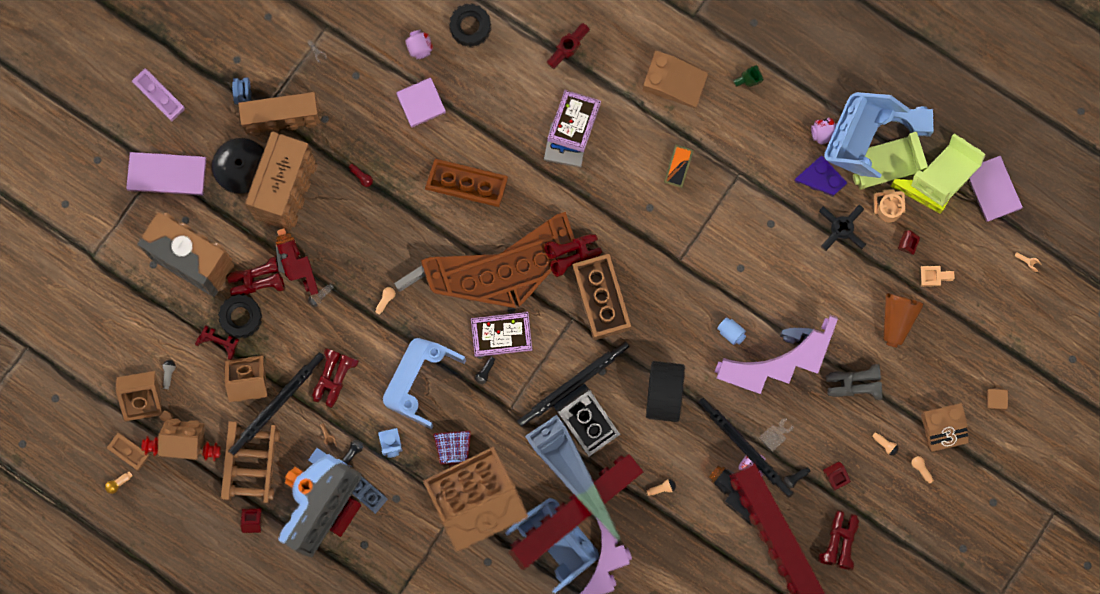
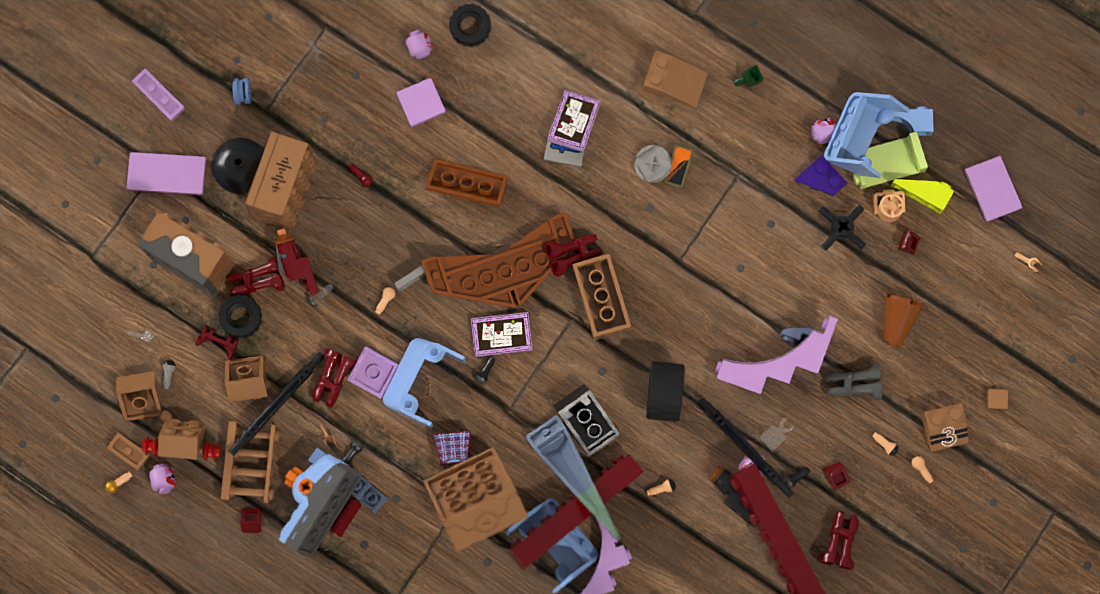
(147, 336): none -> clear hand
(162, 478): none -> lavender head
(279, 113): medium nougat brick -> none
(372, 372): none -> lavender tile
(390, 442): light blue bracket -> none
(573, 38): dark red axle -> none
(573, 384): black axle -> none
(653, 163): none -> light grey tile
(732, 331): light blue brick -> none
(933, 276): light nougat plate -> none
(949, 171): yellowish green panel -> none

